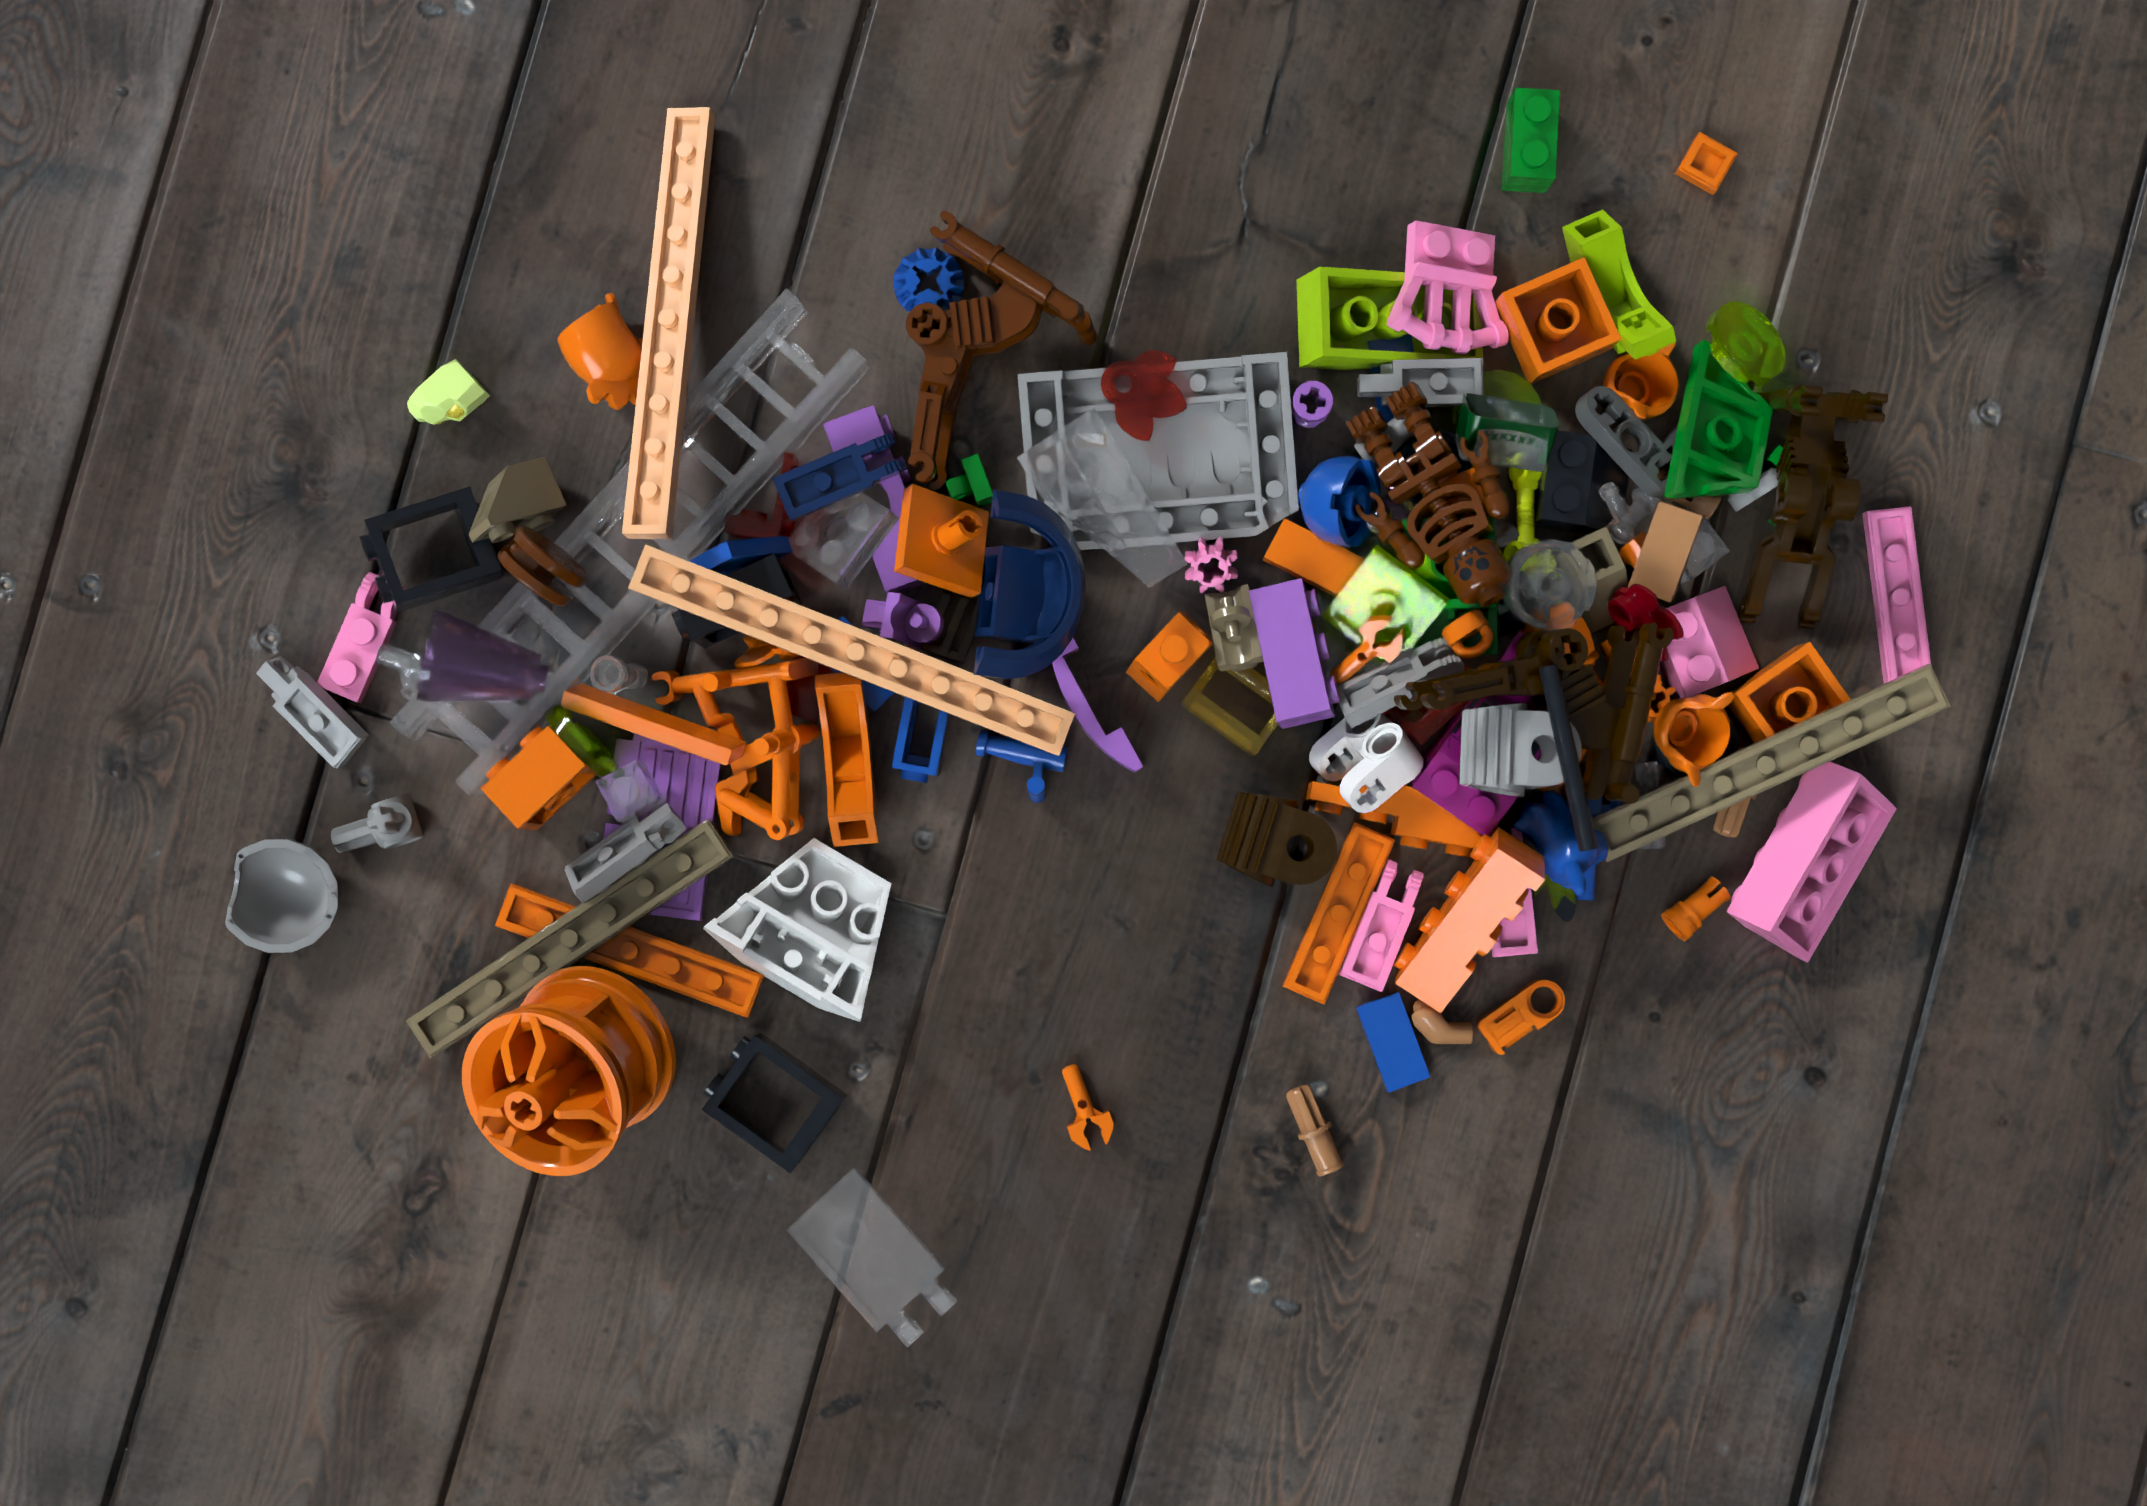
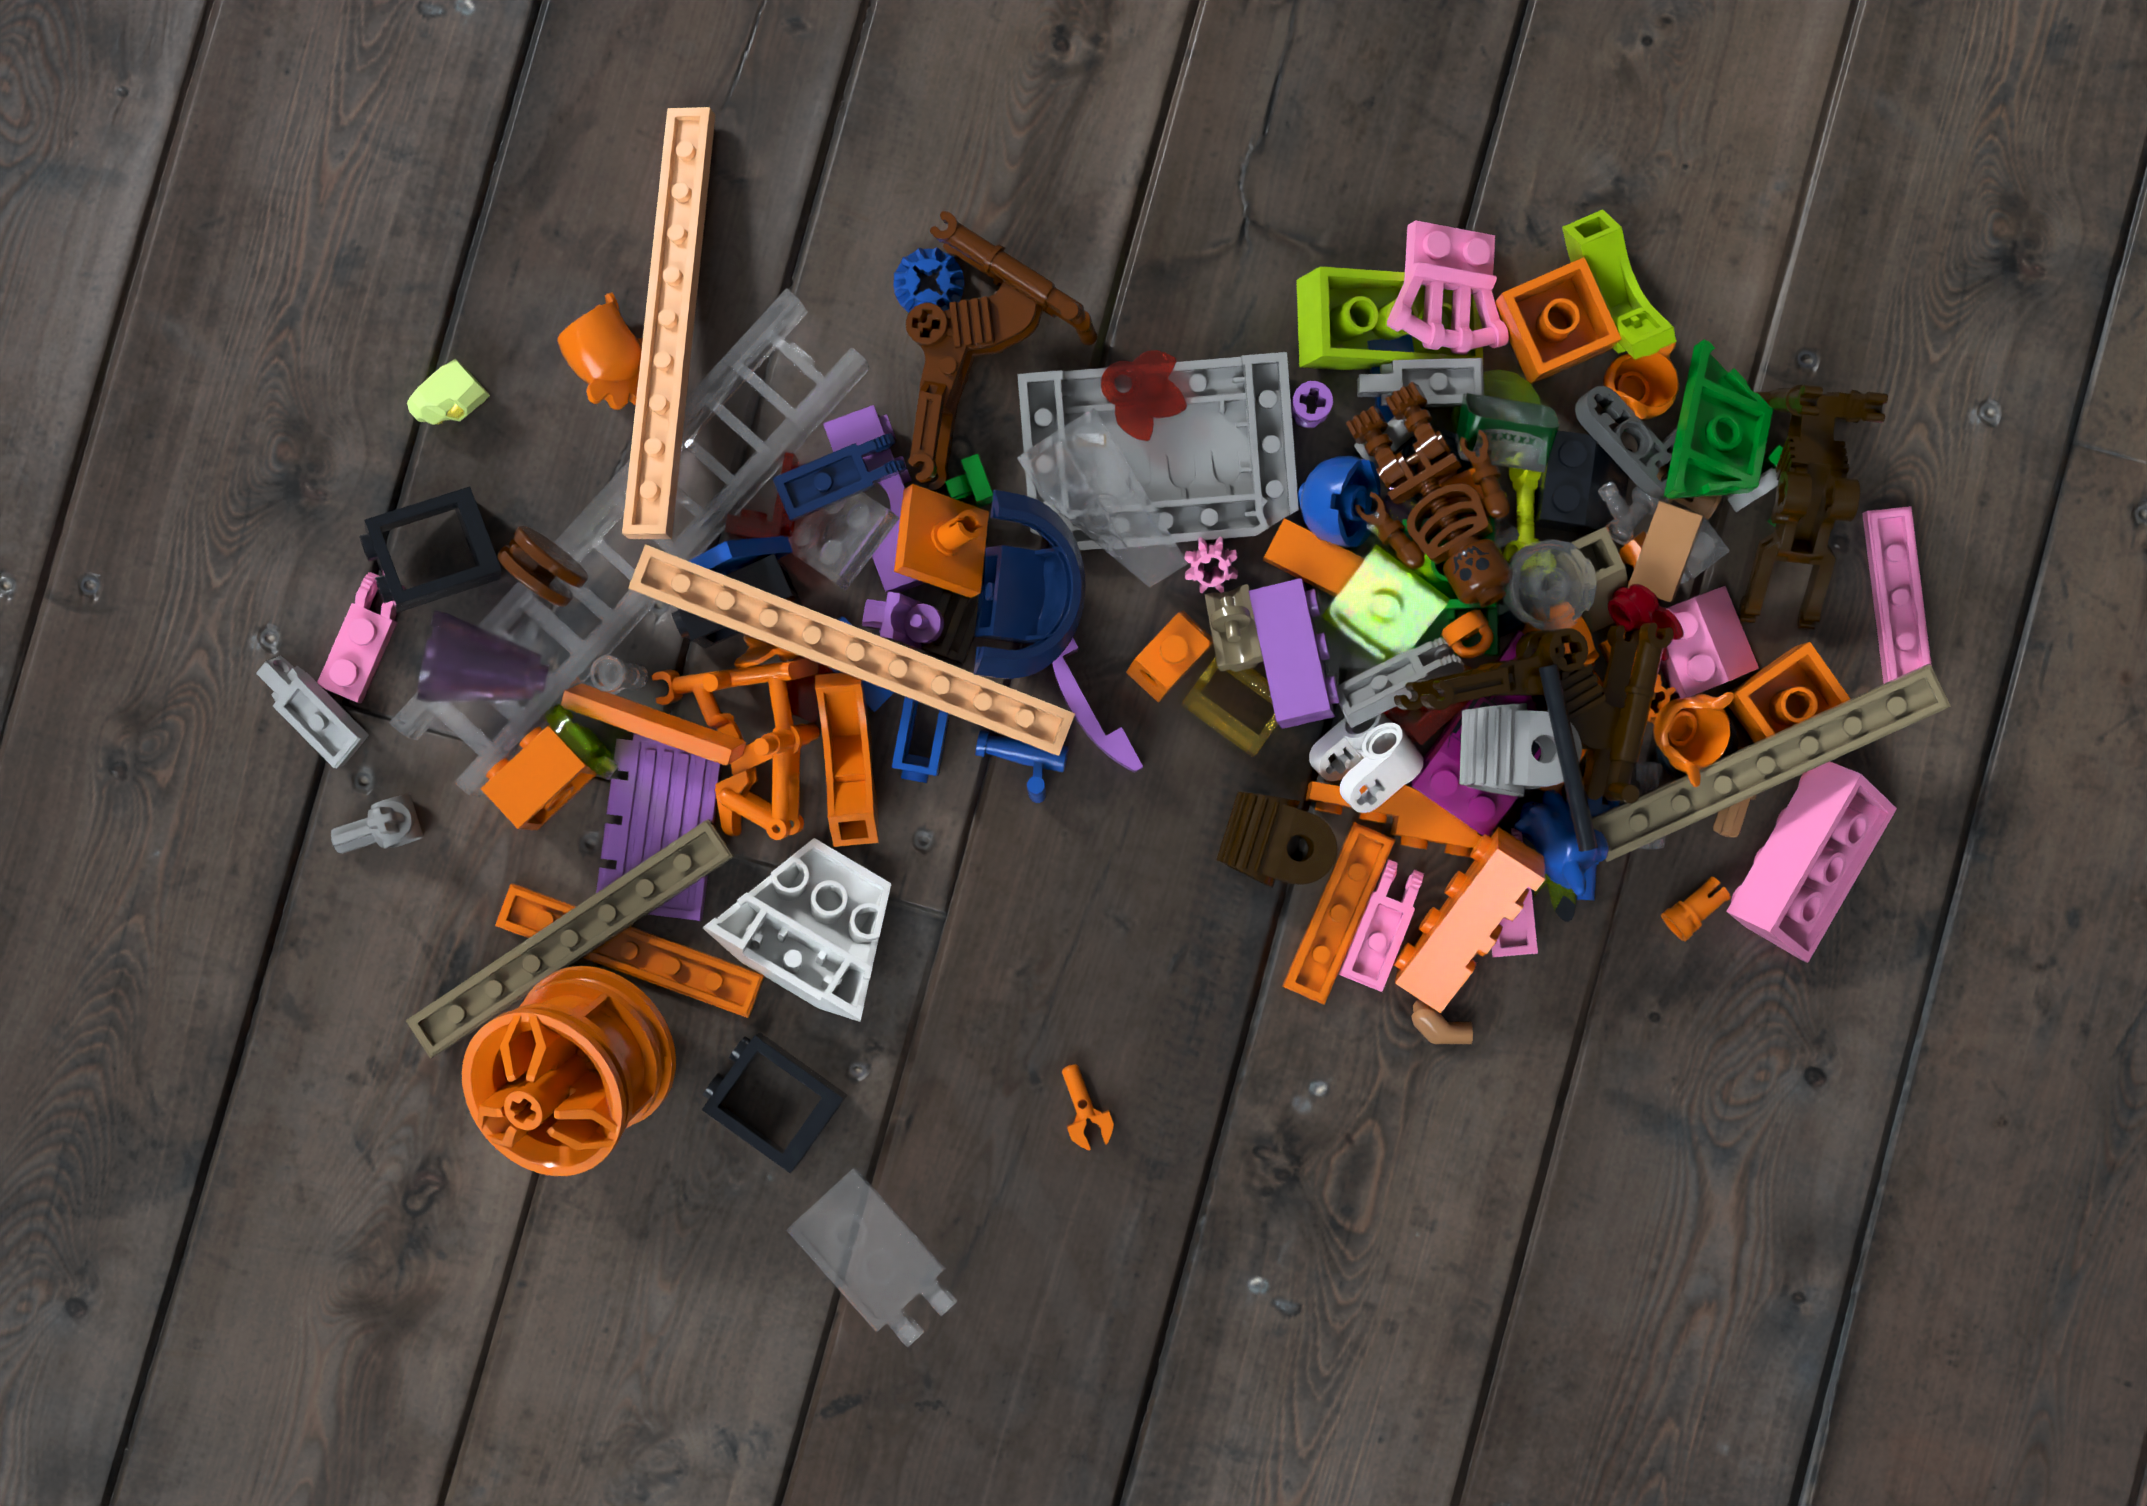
(281, 896): light grey cylinder -> none
(405, 663): clear arm -> none
(518, 497): dark tan slope -> none
(622, 851): light grey hinge -> none
(630, 791): clear brick -> none
(1314, 1130): medium nougat axle -> none
(1369, 648): orange bar -> none
(1392, 1041): blue tile -> none
(1516, 1016): orange piece -> none
(1530, 140): green brick -> none
(1706, 163): orange tile -> none
(1746, 343): clear neon green tile -> none

